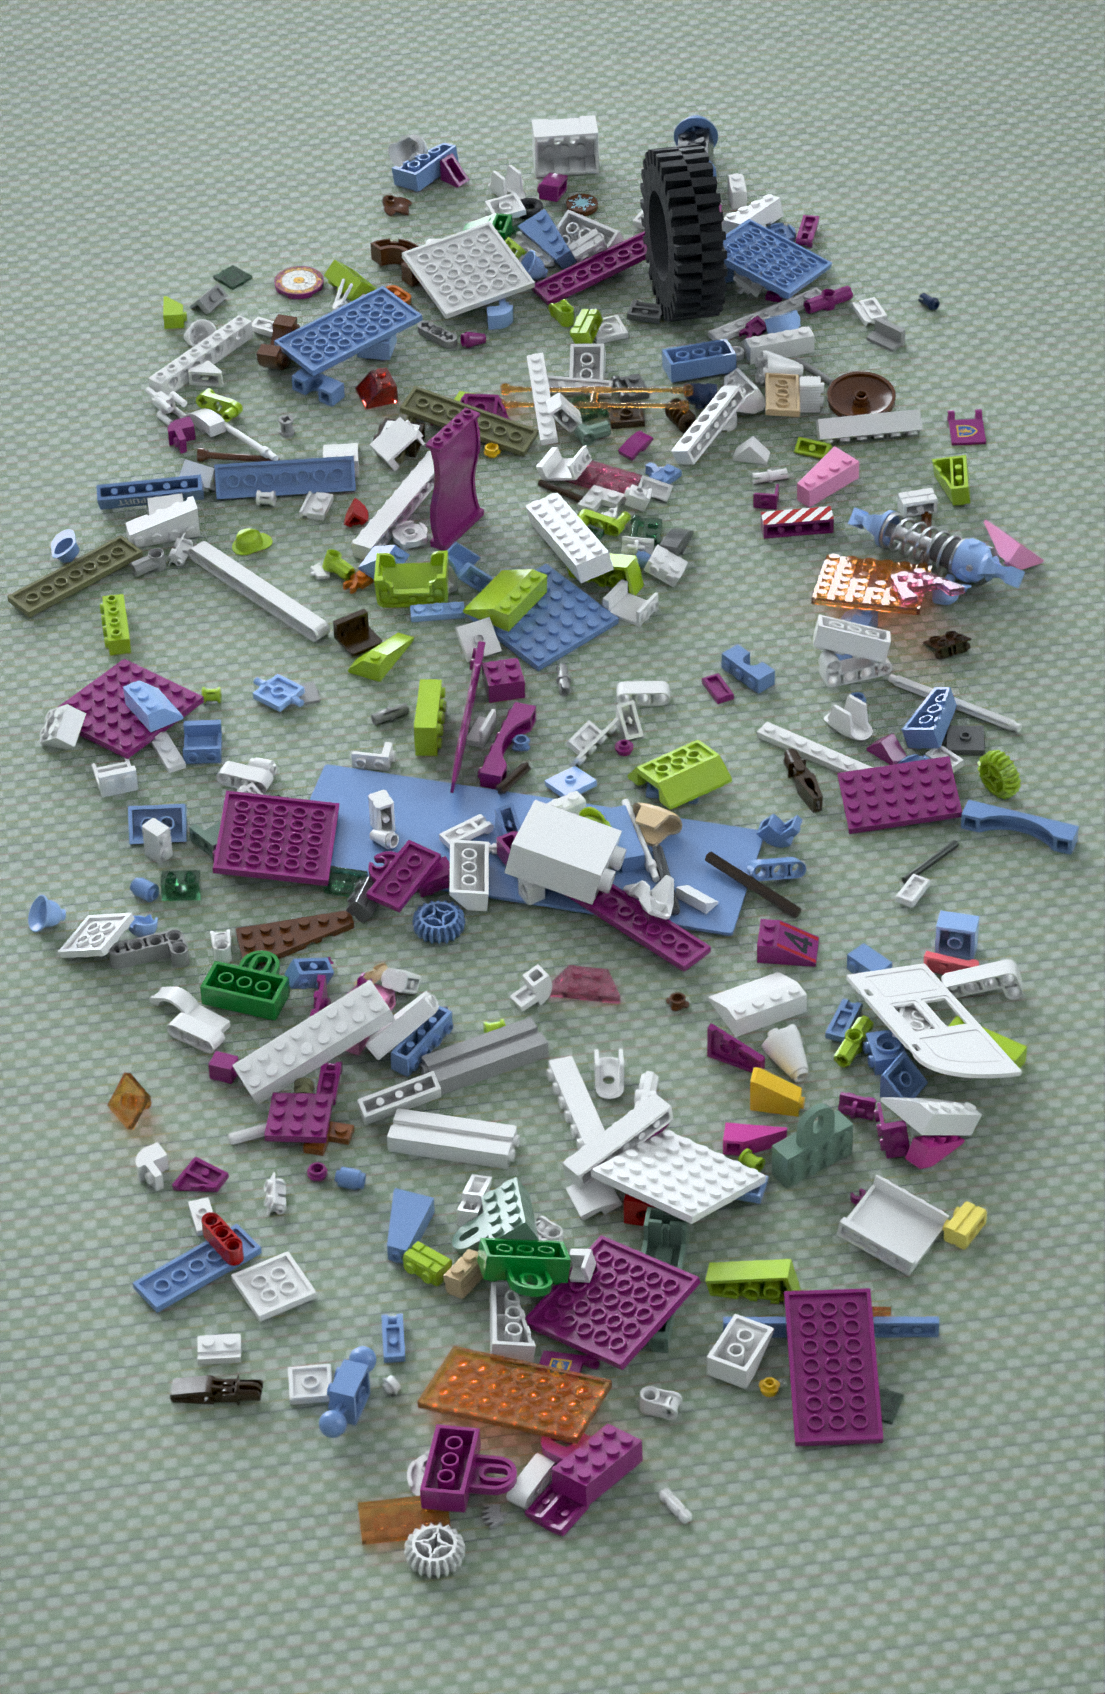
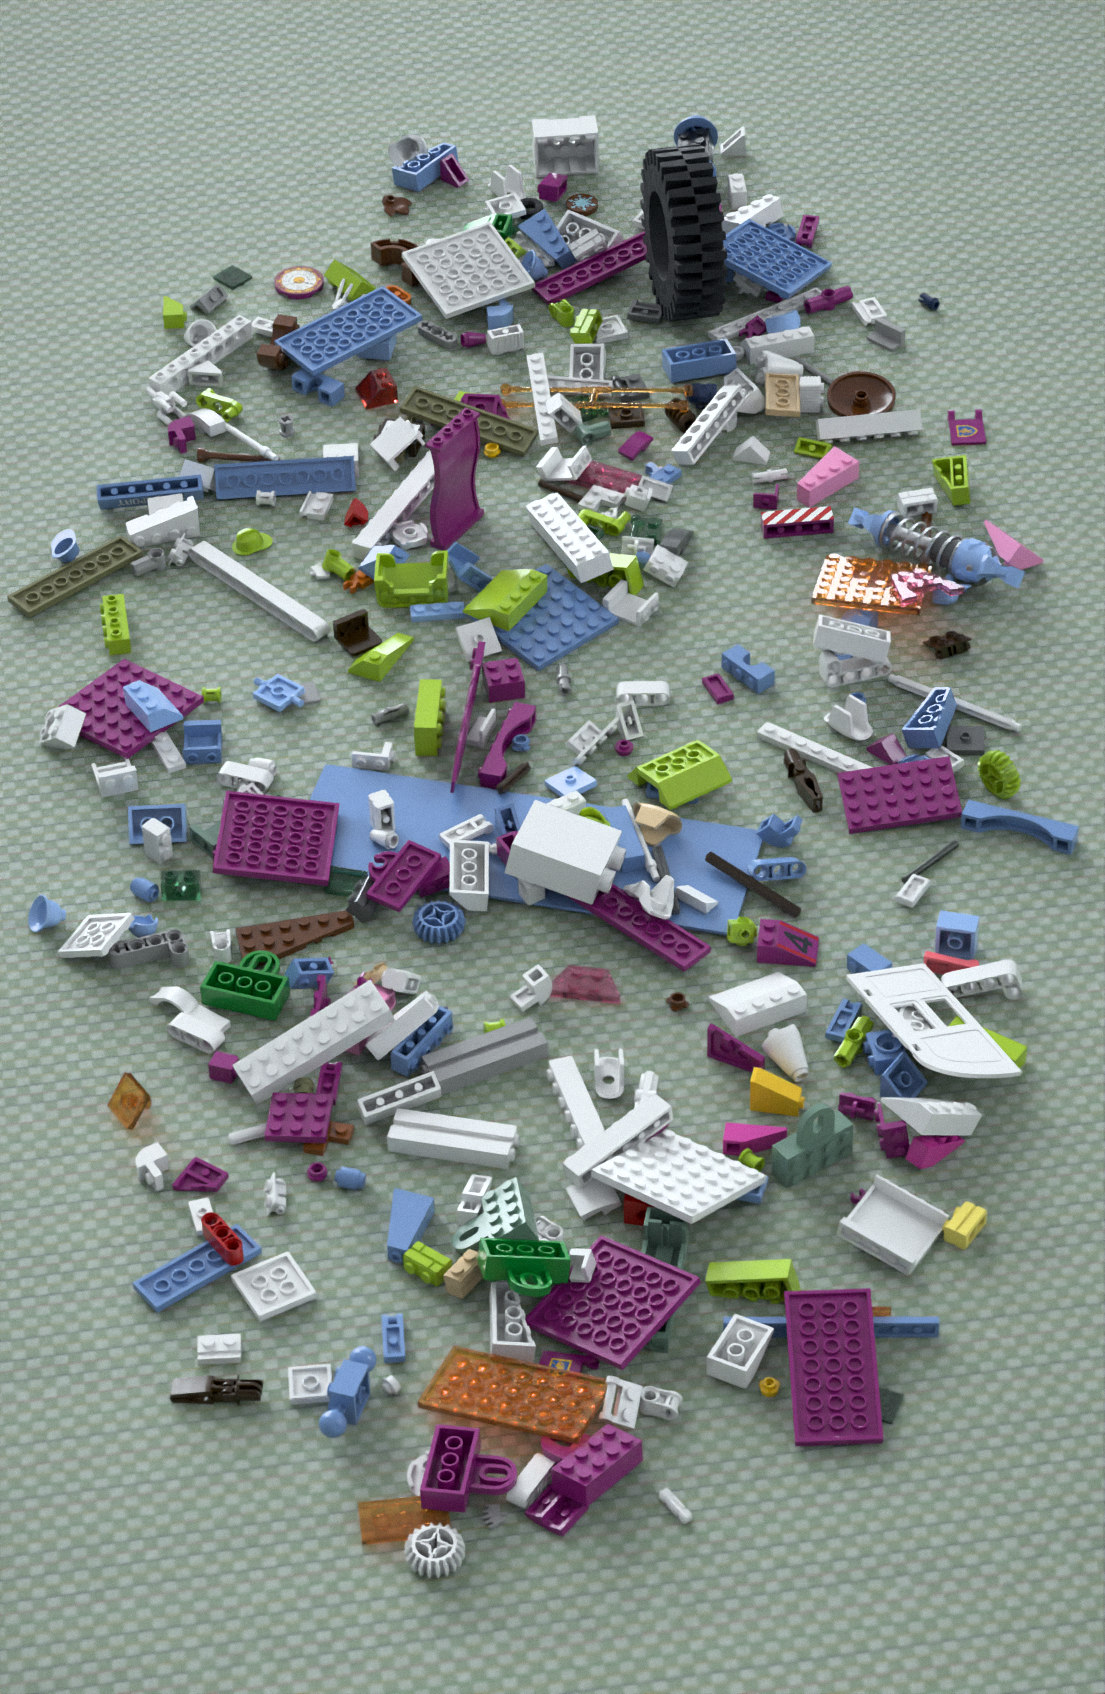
(505, 339): none -> white brick
(626, 1402): none -> white plate
(735, 144): none -> white slope
(741, 931): none -> lime brick

